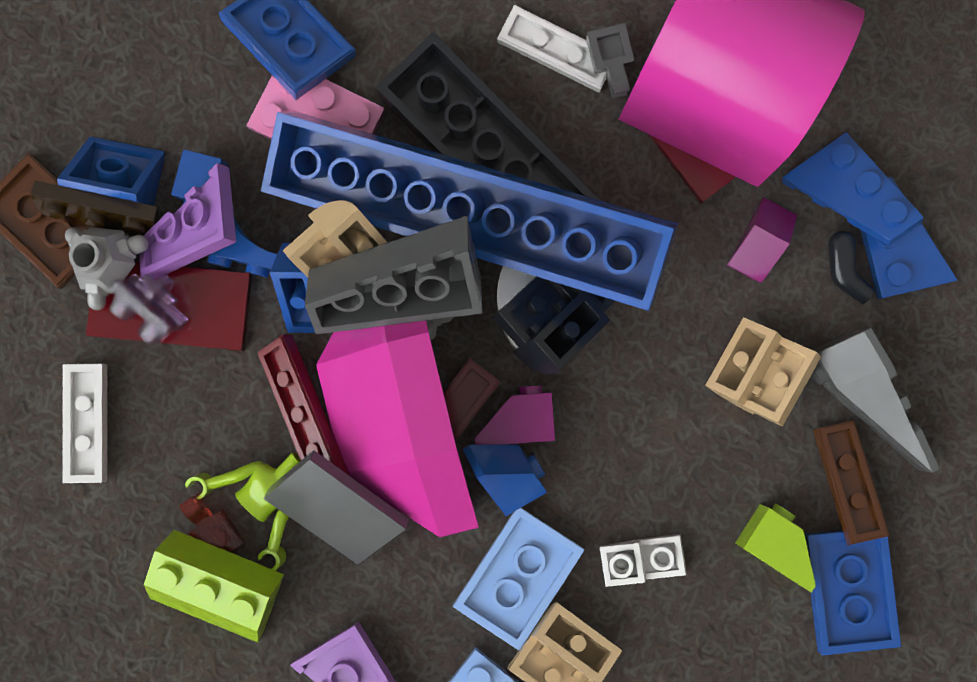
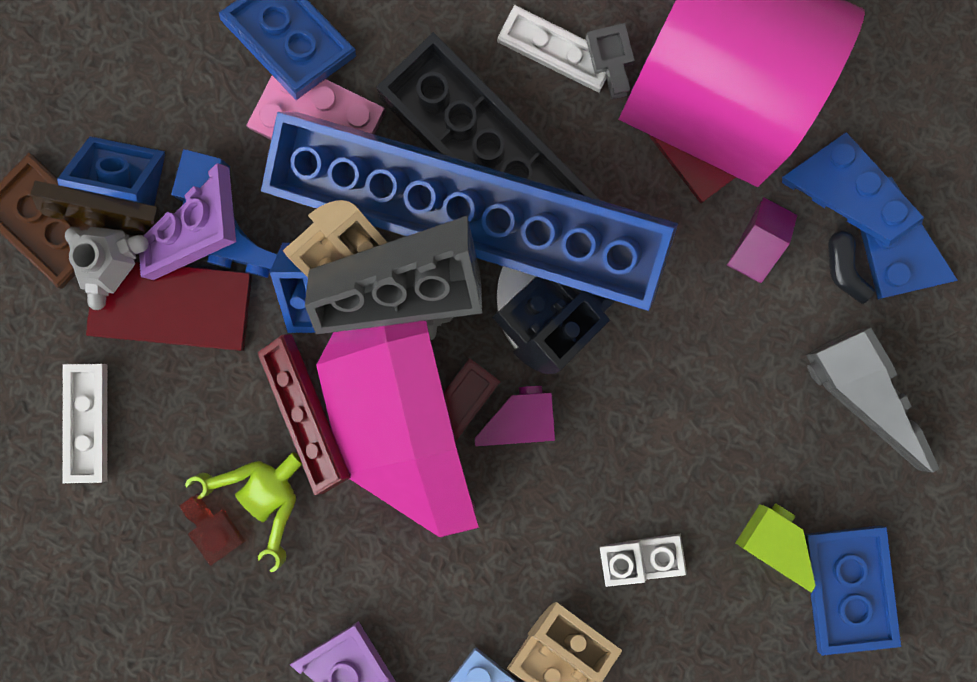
(152, 302): clear purple hips -> none
(213, 585): lime slope -> none
(336, 508): dark grey tile -> none
(507, 474): blue slope -> none
(518, 577): light blue plate -> none
(763, 371): tan brick -> none
(851, 483): reddish brown tile -> none

